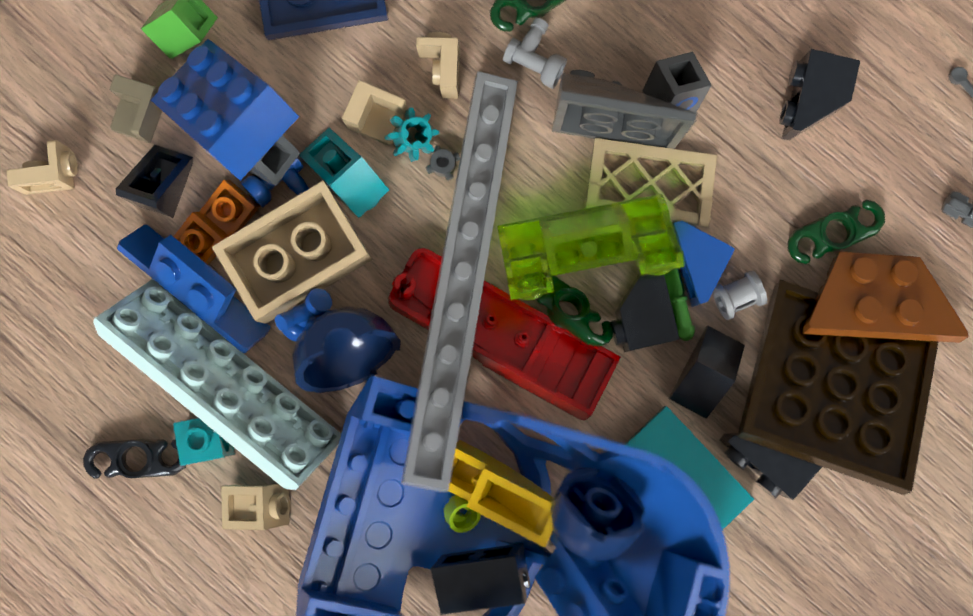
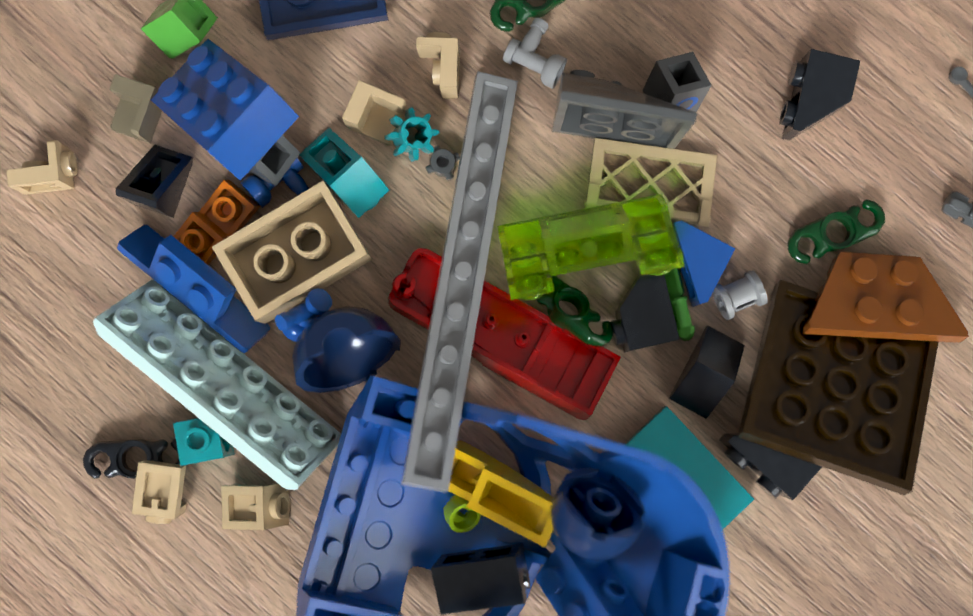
(159, 491): none -> tan bracket

